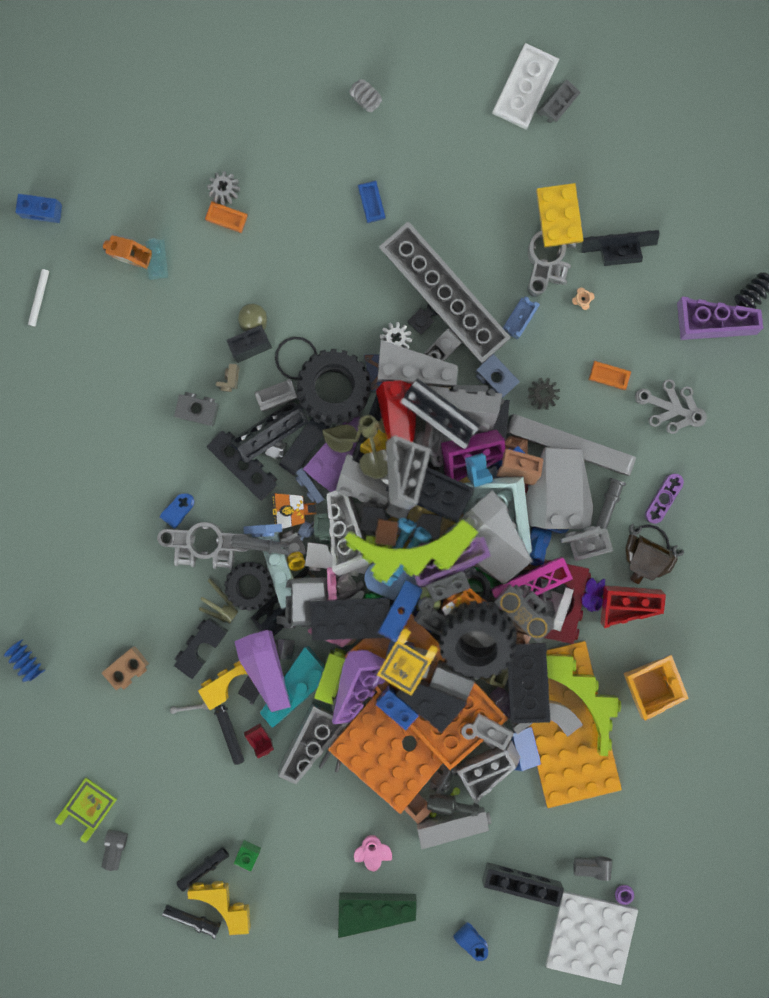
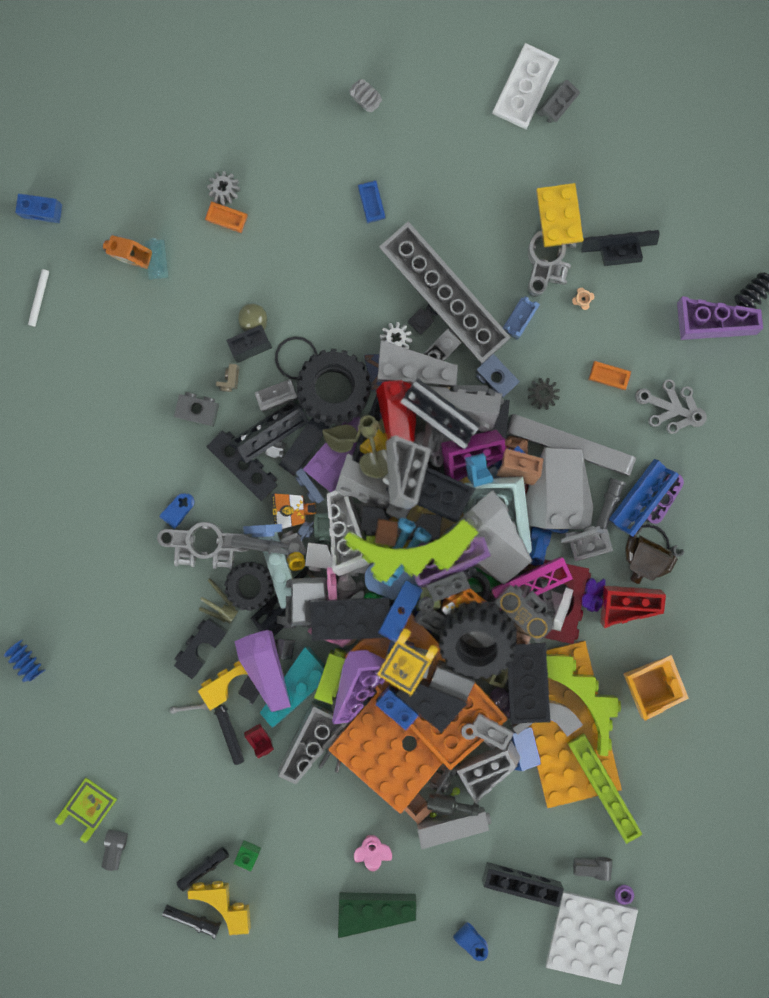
(123, 665): medium nougat brick -> none
(604, 788): none -> lime tile
(640, 496): none -> blue fence

